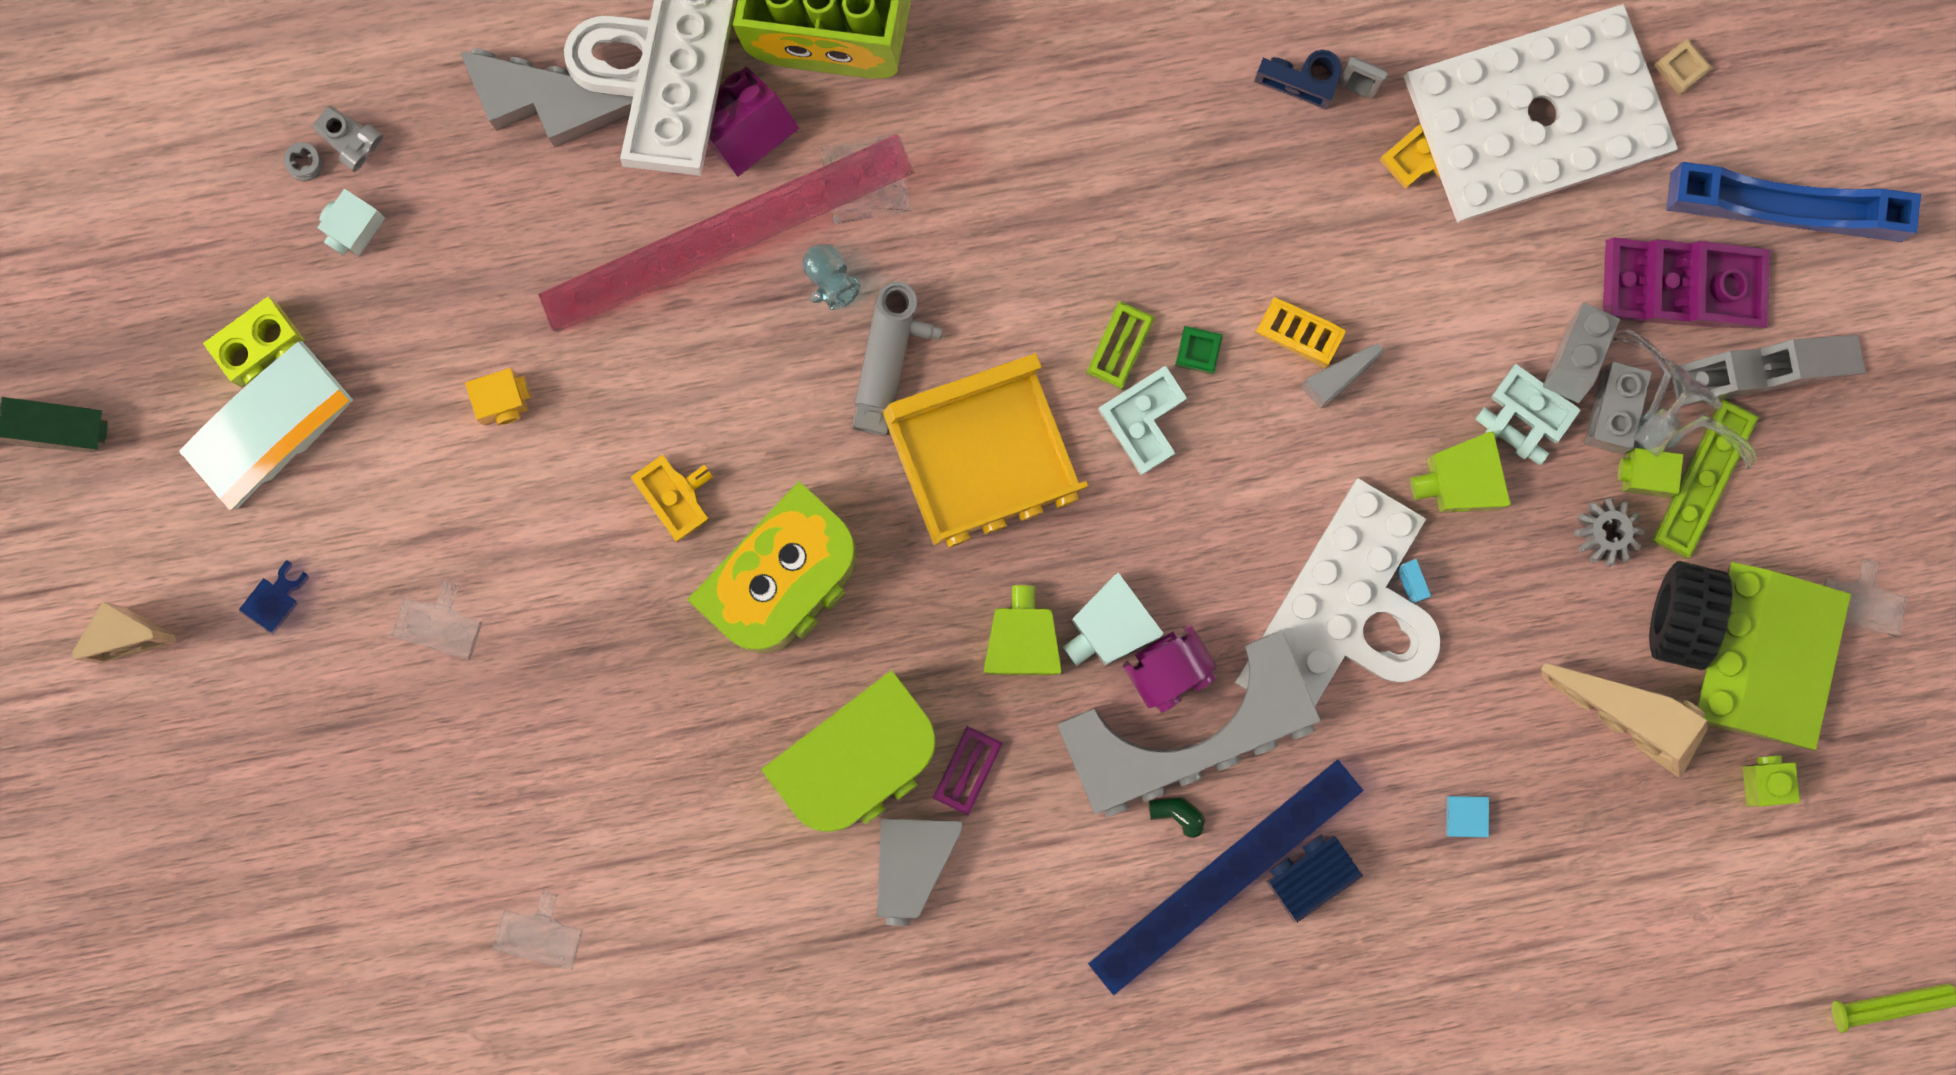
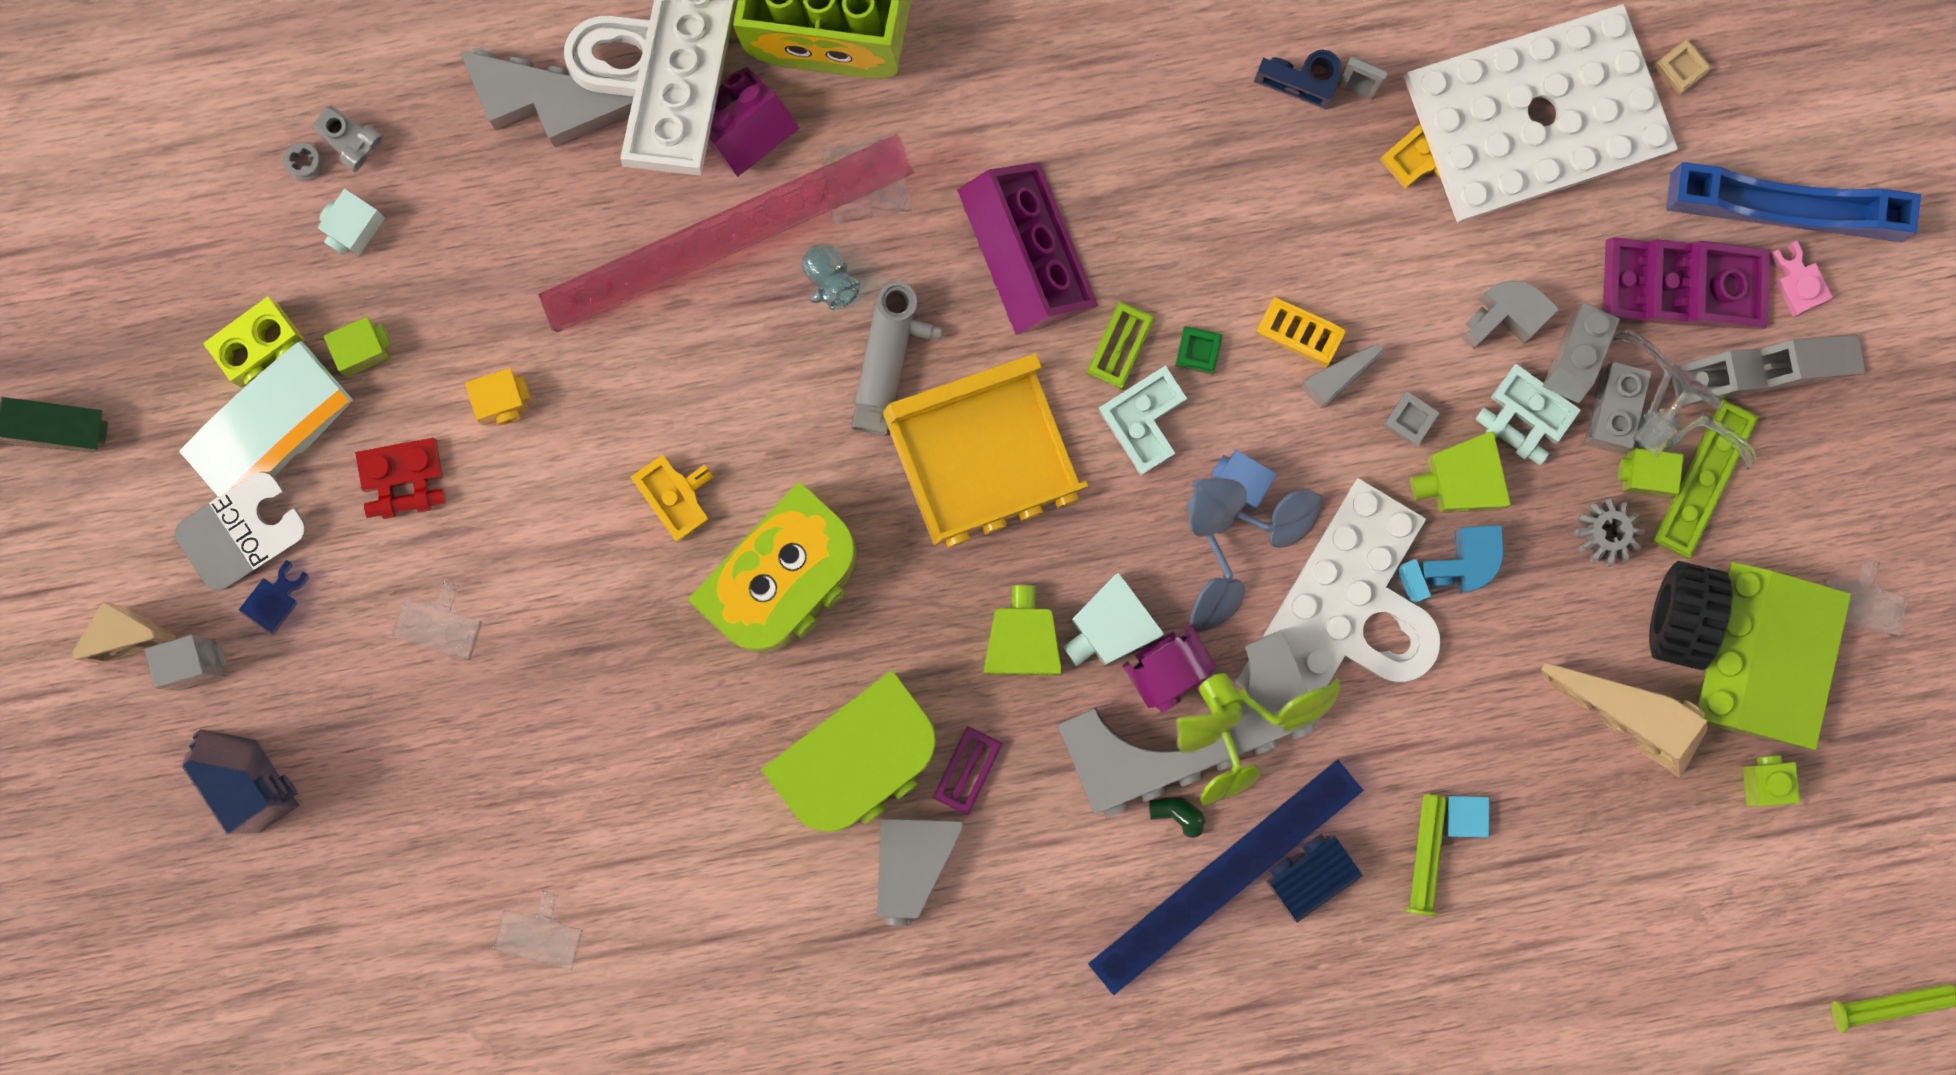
(185, 662): none -> light grey brick
(230, 536): none -> piece
(238, 782): none -> dark blue wedge
(358, 346): none -> lime brick
(398, 466): none -> red plate
(1026, 246): none -> magenta slope
(1213, 511): none -> sand blue plant
(1227, 710): none -> lime plant
(1249, 473): none -> medium blue brick
(1411, 419): none -> light grey plate
(1427, 855): none -> lime axle
(1478, 560): none -> dark azure brick
(1514, 304): none -> light grey brick
(1802, 286): none -> bright pink plate

